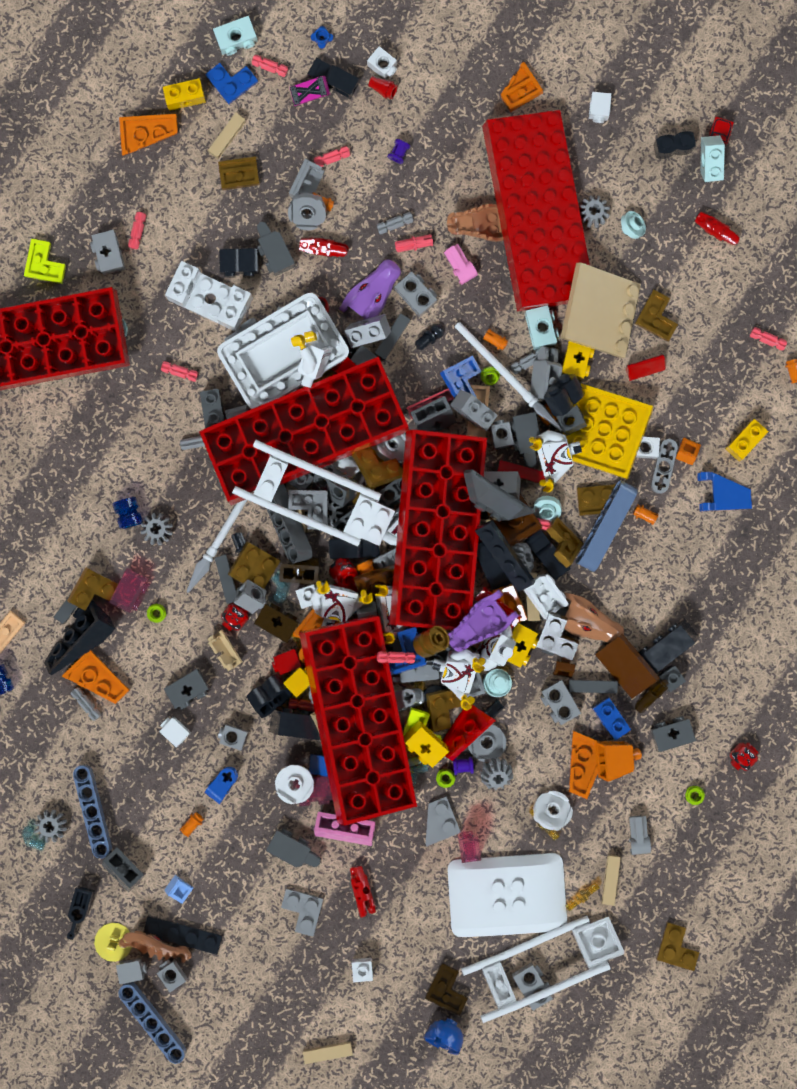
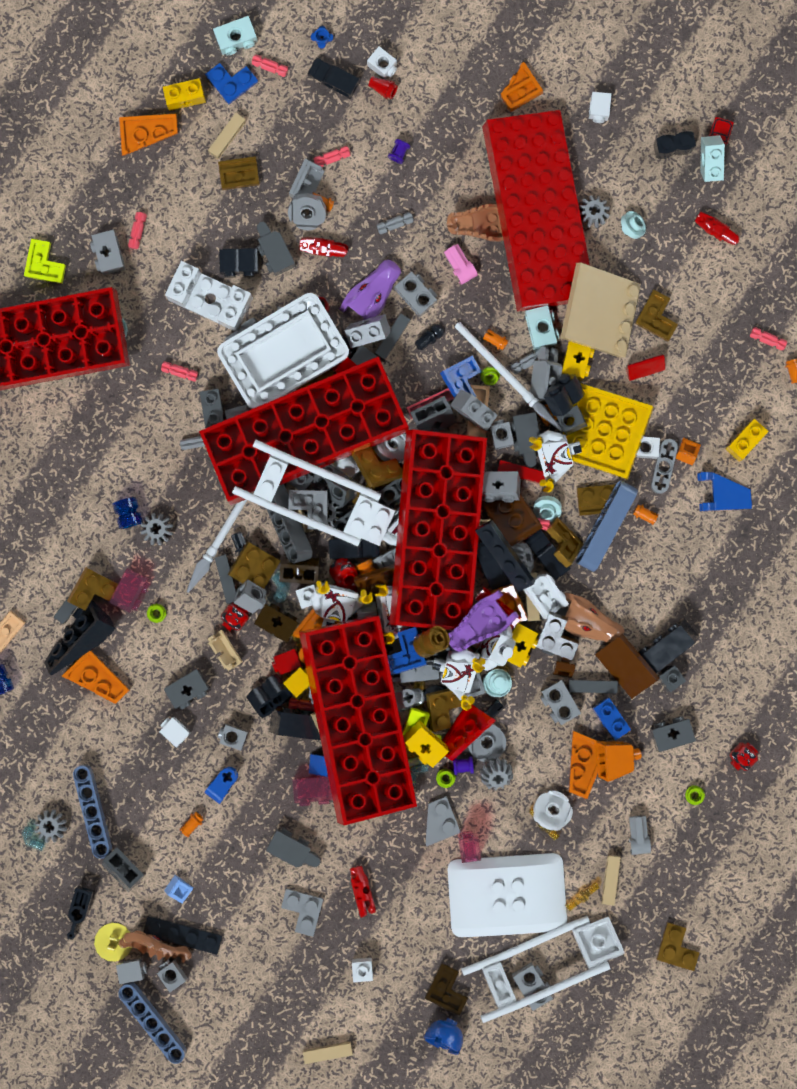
(86, 704): light grey axle -> none
(283, 786): white plate -> none
(309, 90): tile -> none
(314, 357): white torso -> none
(358, 832): bright pink brick -> none
(396, 657): coral axle -> none
(414, 243): coral axle -> none
(494, 499): dark grey wedge -> none
(650, 697): dark brown piece -> none

